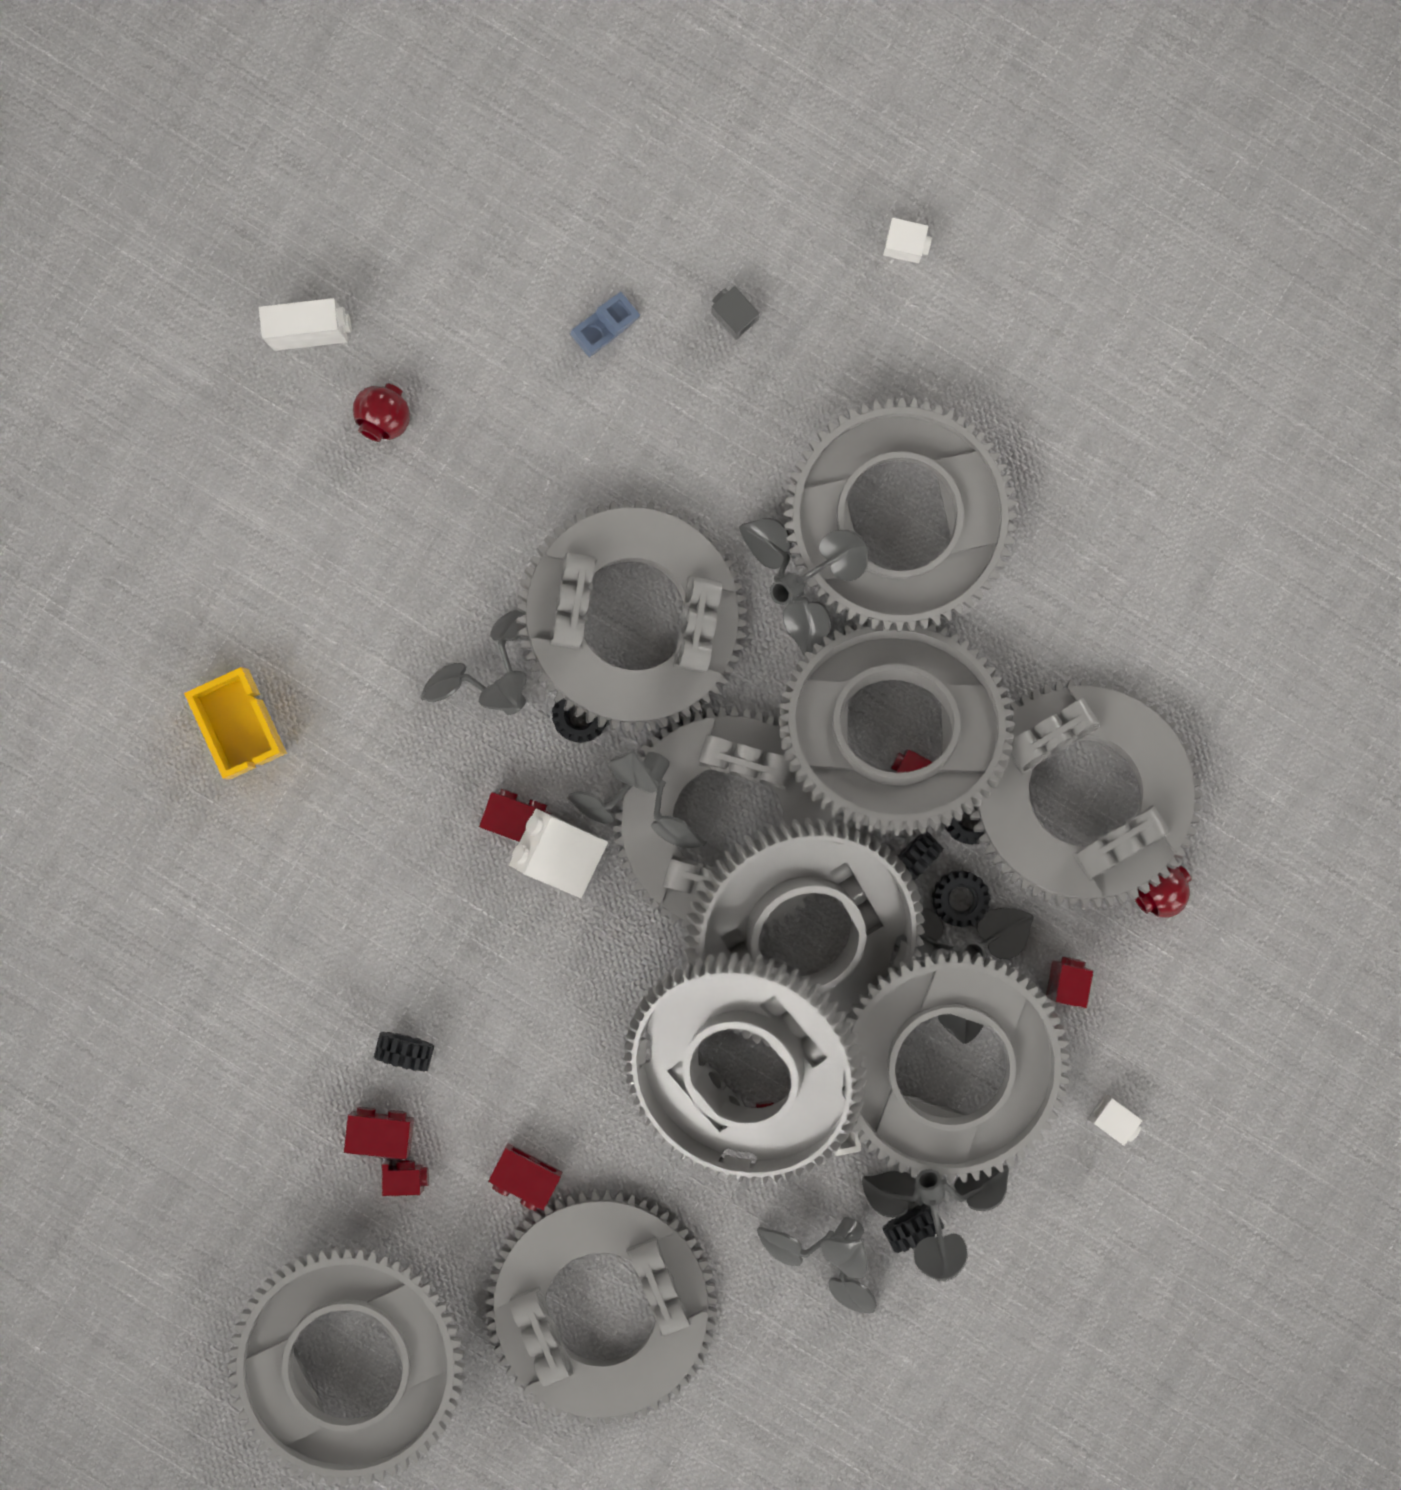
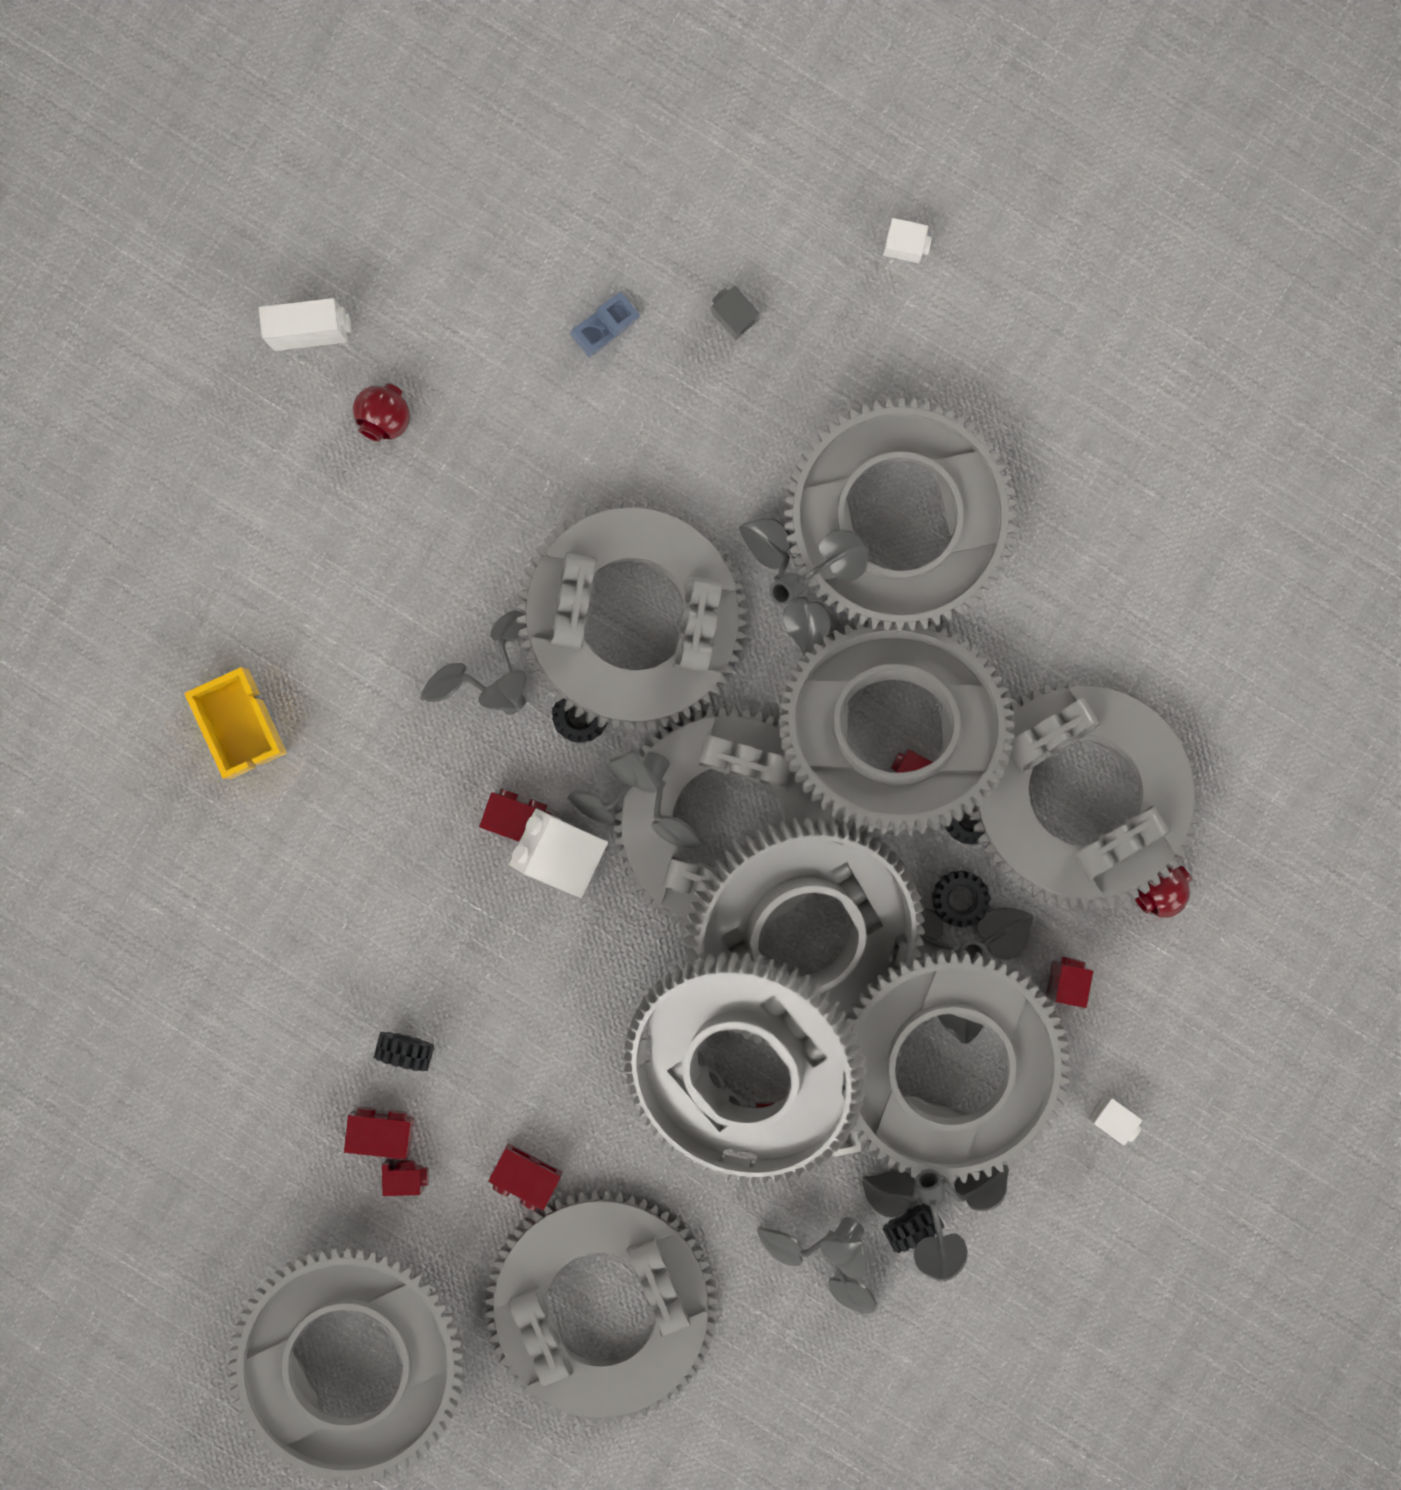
(920, 854): black tyre -> none

